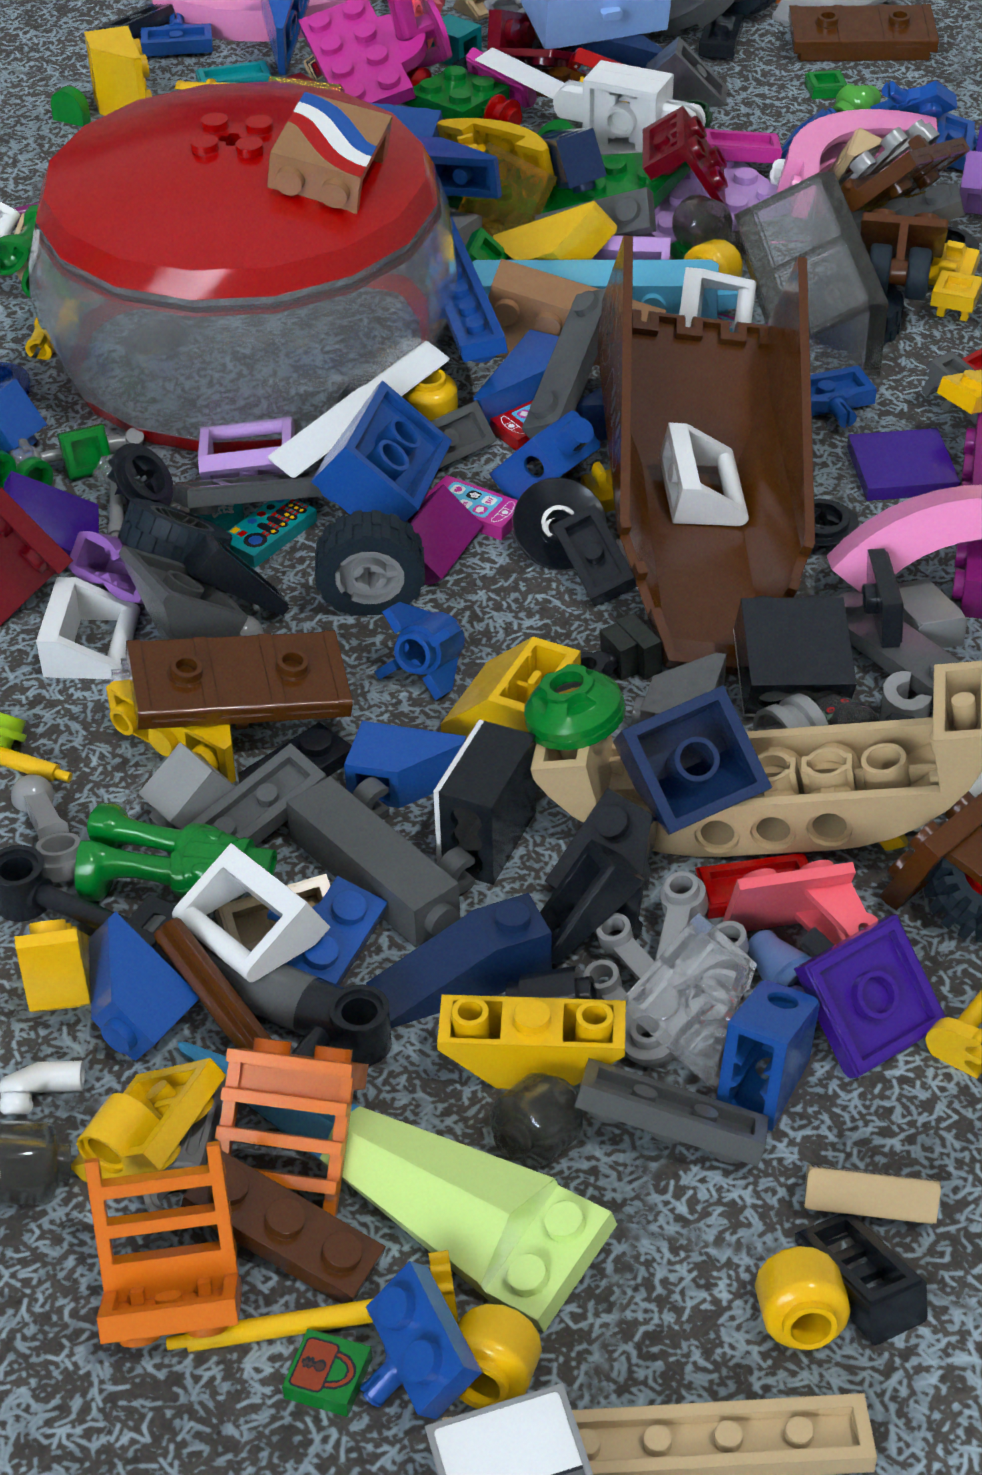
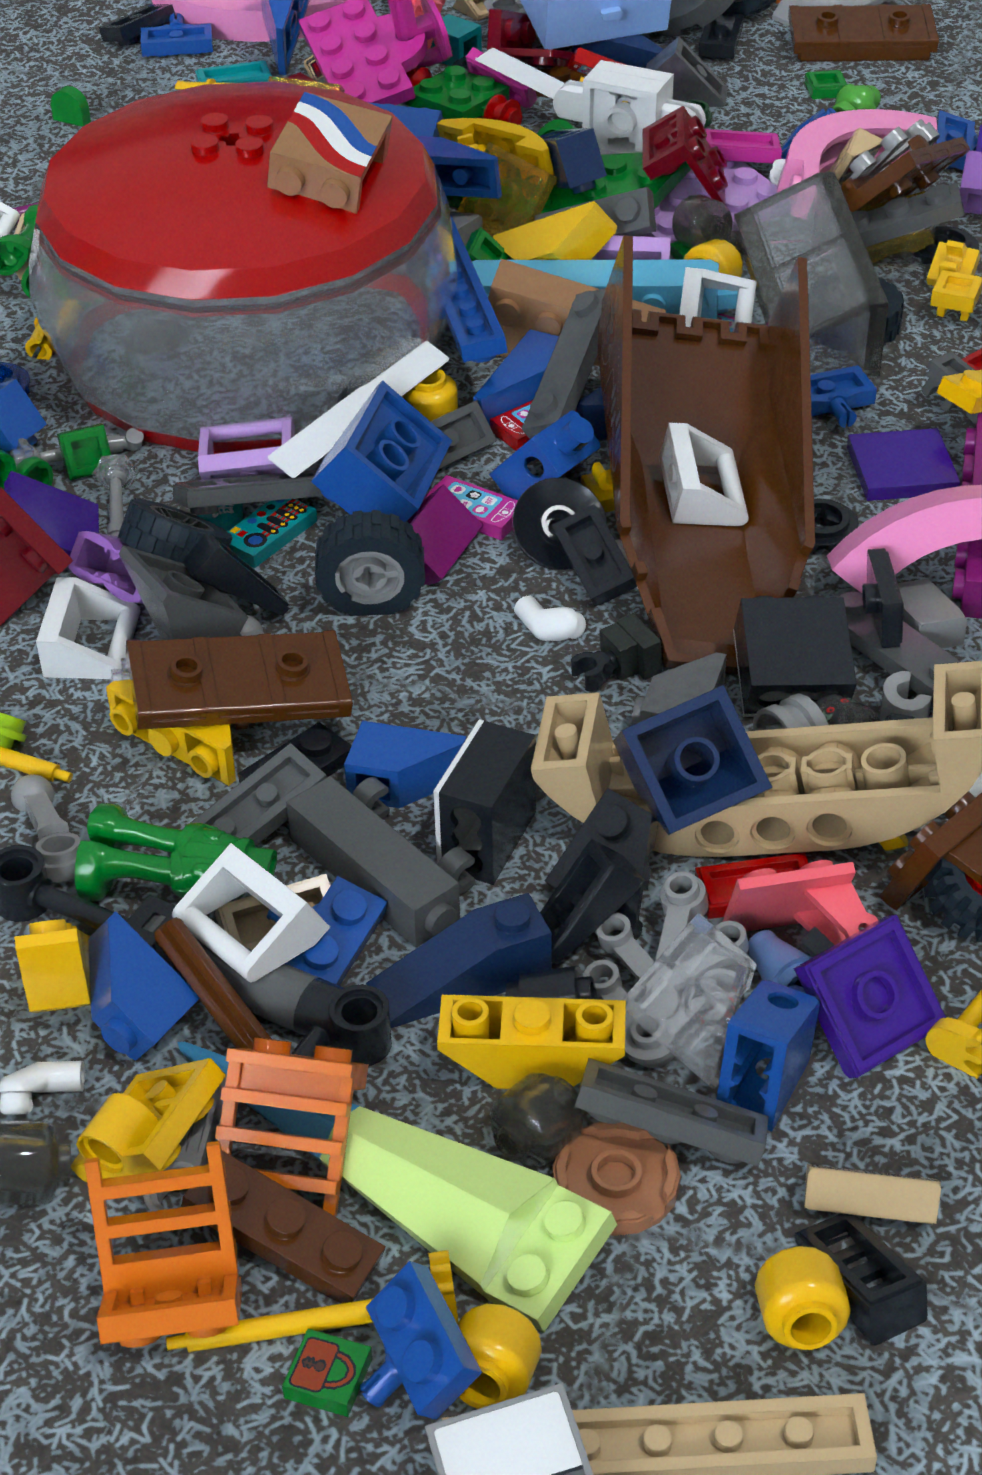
(116, 68): yellow slope -> none
(138, 460): black gear -> none
(183, 788): light grey brick -> none
(425, 646): blue brick -> none
(505, 685): yellow slope -> none
(550, 623): none -> white arm
(575, 717): green piece -> none
(634, 1196): none -> nougat tile
(916, 236): reddish brown plate -> none
(927, 100): blue plate -> none

